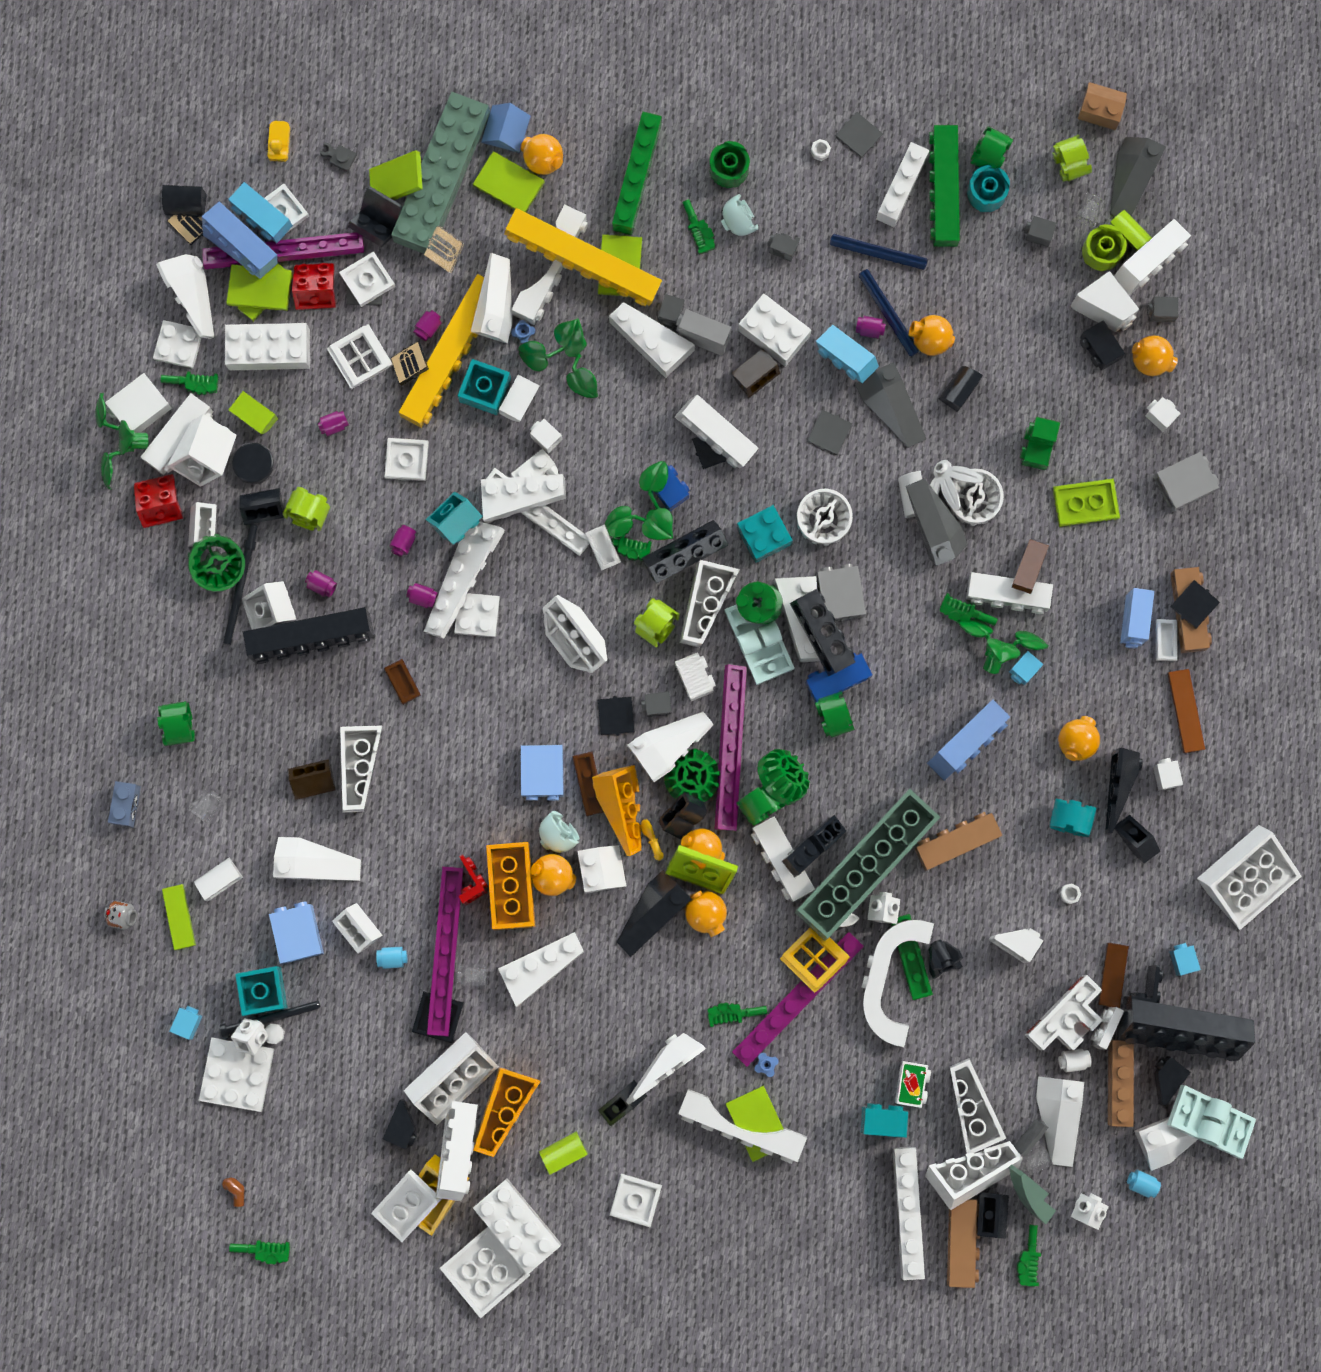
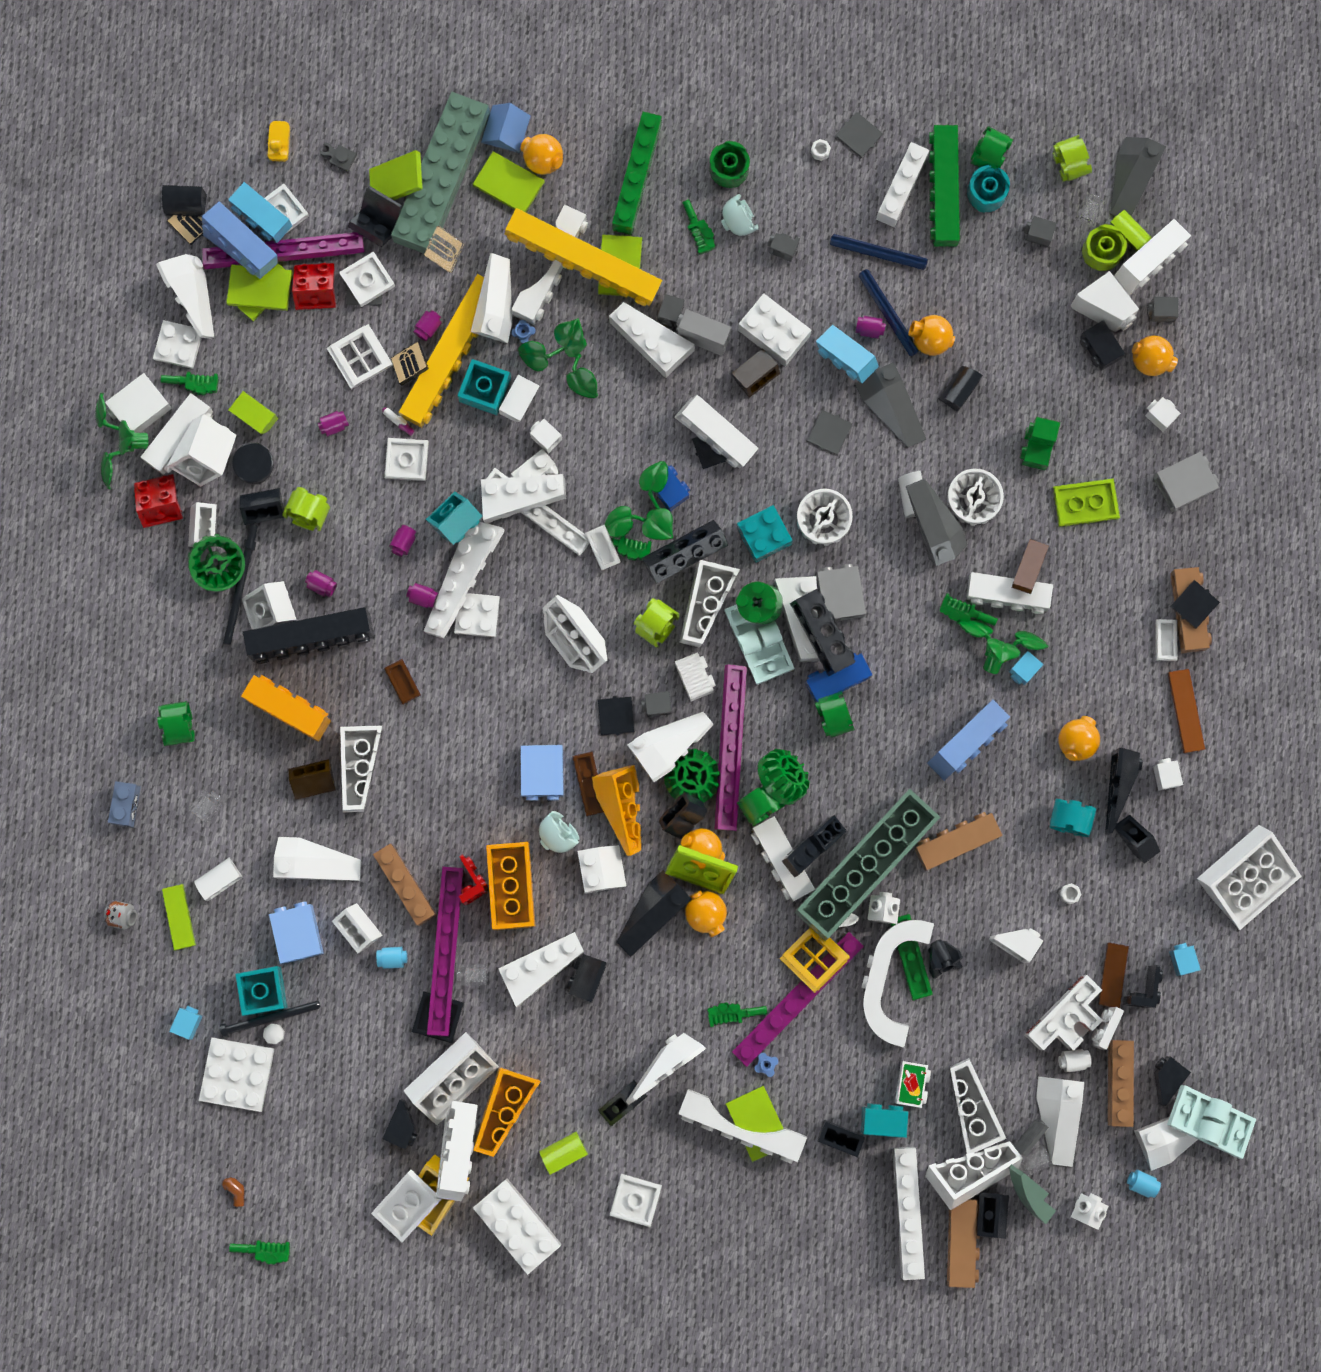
(249, 1036): white brick -> none
(267, 346): white brick -> none
(290, 710): none -> light orange brick
(398, 420): none -> white piece
(404, 884): none -> medium nougat brick
(484, 1272): white plate -> none
(552, 875): light orange brick -> none
(587, 977): none -> black slope
(647, 830): yellow piece -> none
(841, 1138): none -> black brick
(943, 478): white plant -> none
(1028, 1260): green piece -> none
(1102, 106): medium nougat slope -> none
(1137, 617): light blue brick -> none
(1186, 1030): black brick -> none

